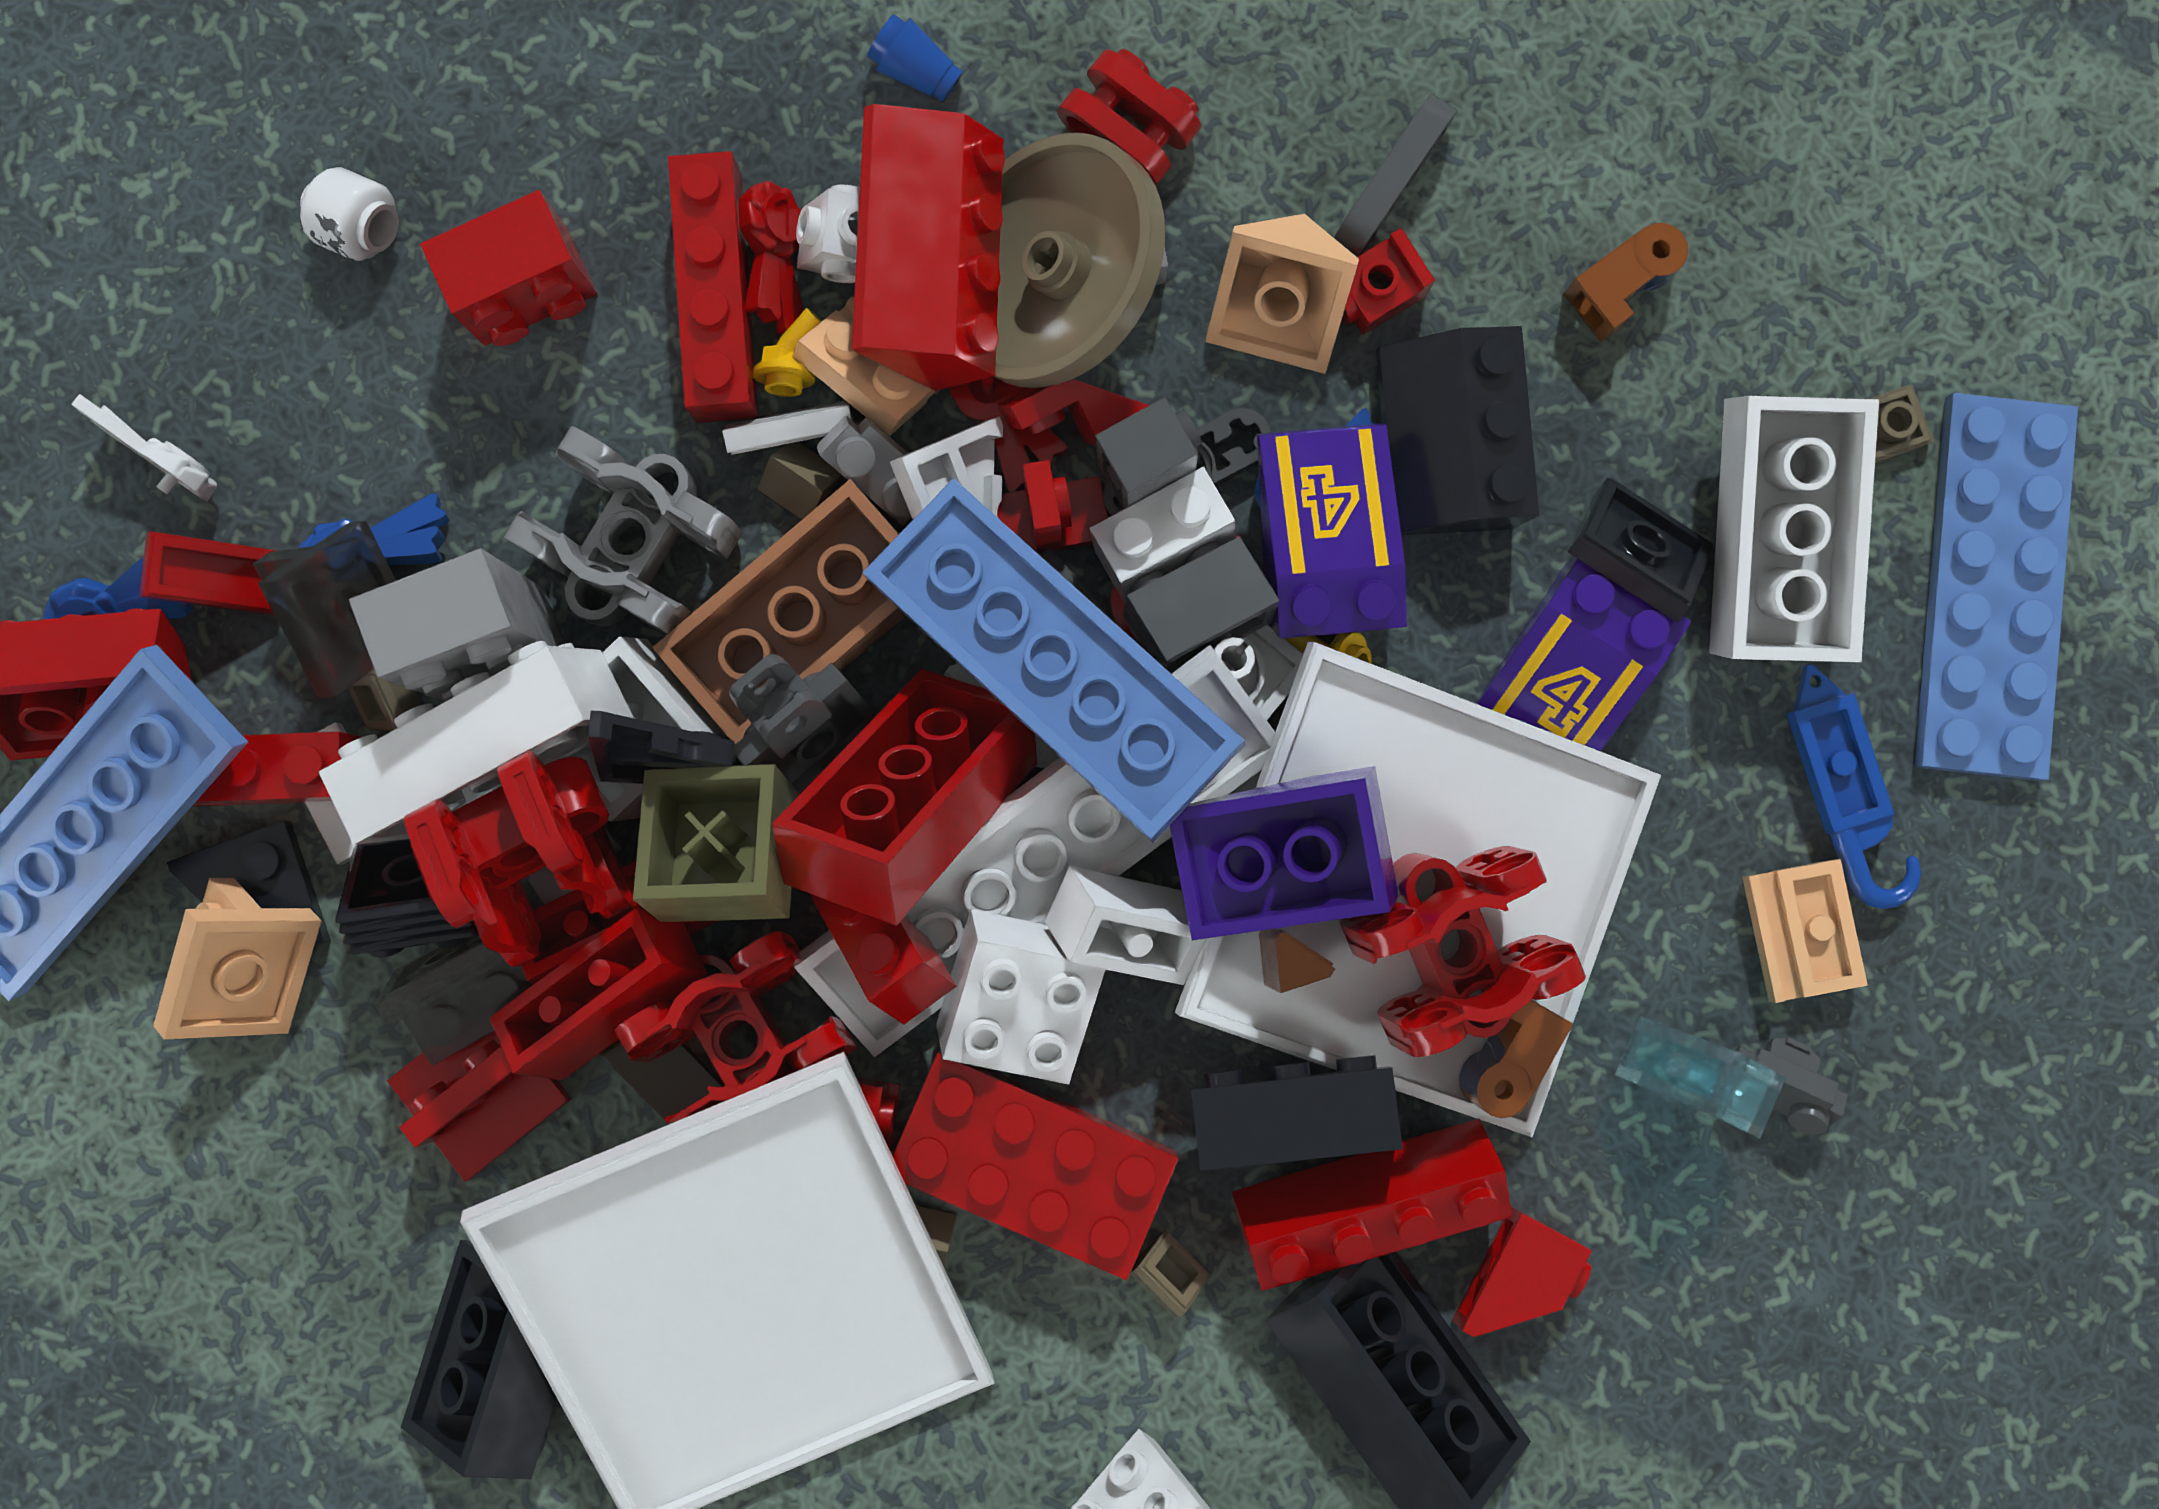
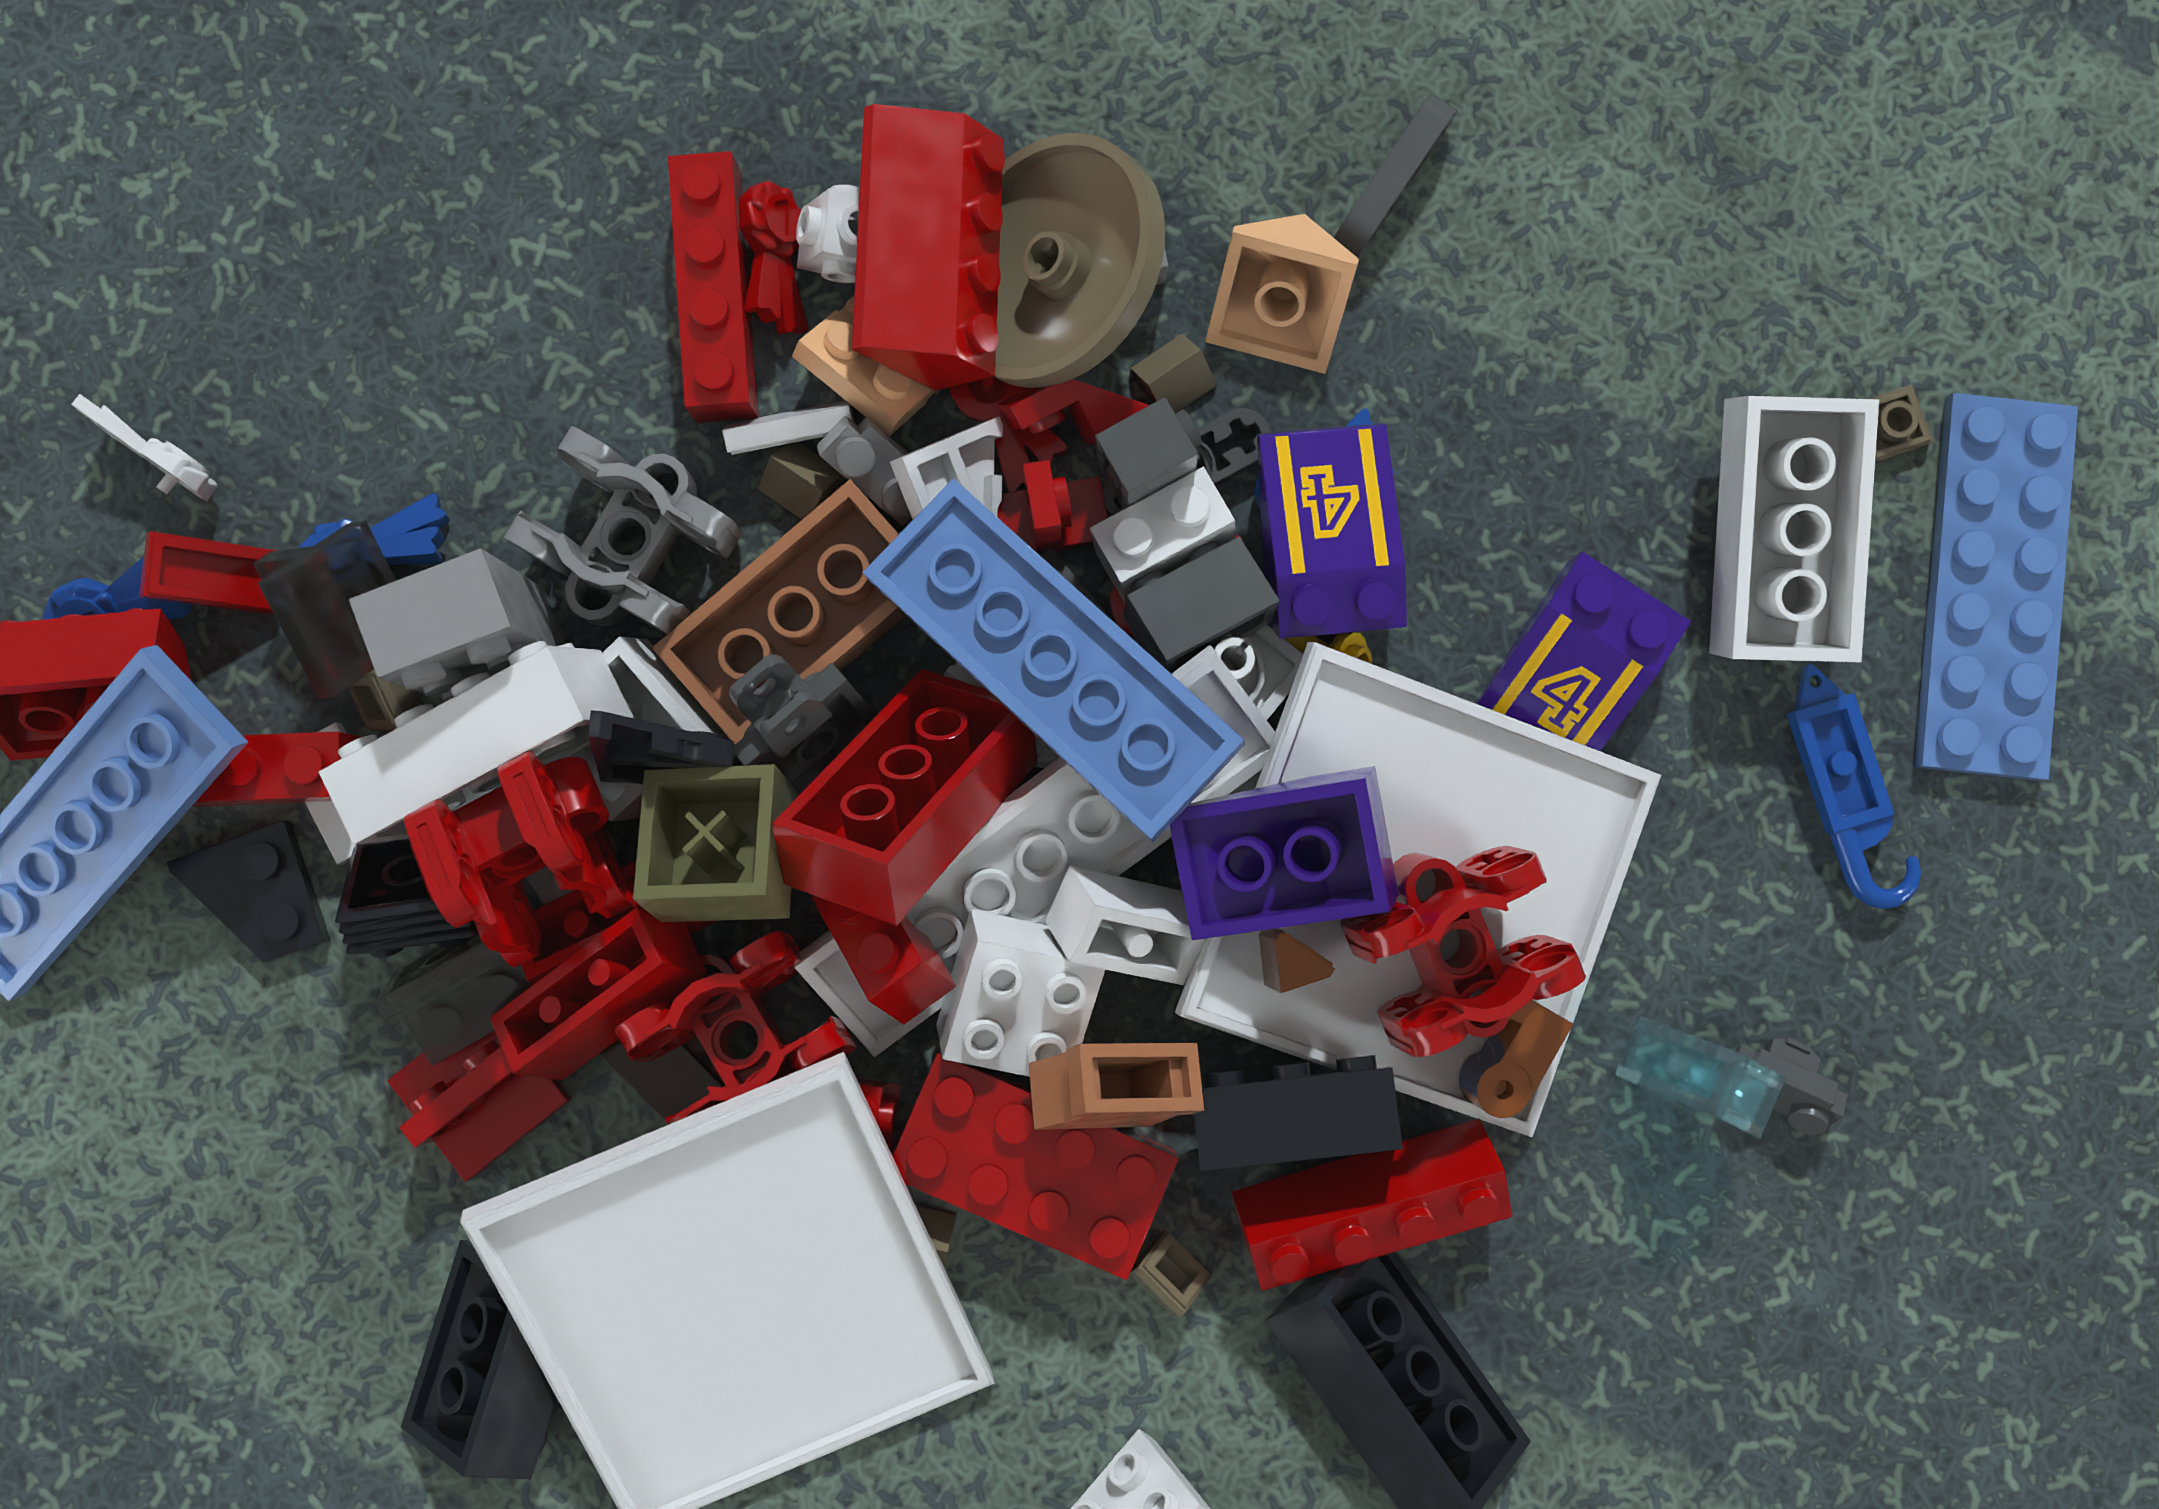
(236, 966): light nougat bracket -> none
(348, 214): white head -> none
(510, 270): red brick -> none
(778, 369): yellow plate -> none
(913, 59): blue cone -> none
(1115, 1085): none -> nougat hips
(1126, 82): red brick -> none
(1175, 373): none -> dark tan slope
(1403, 271): red brick -> none
(1459, 430): black slope -> none
(1522, 1276): red slope -> none
(1636, 265): dark orange leg -> none
(1641, 549): black tile -> none
(1804, 931): light nougat plate -> none

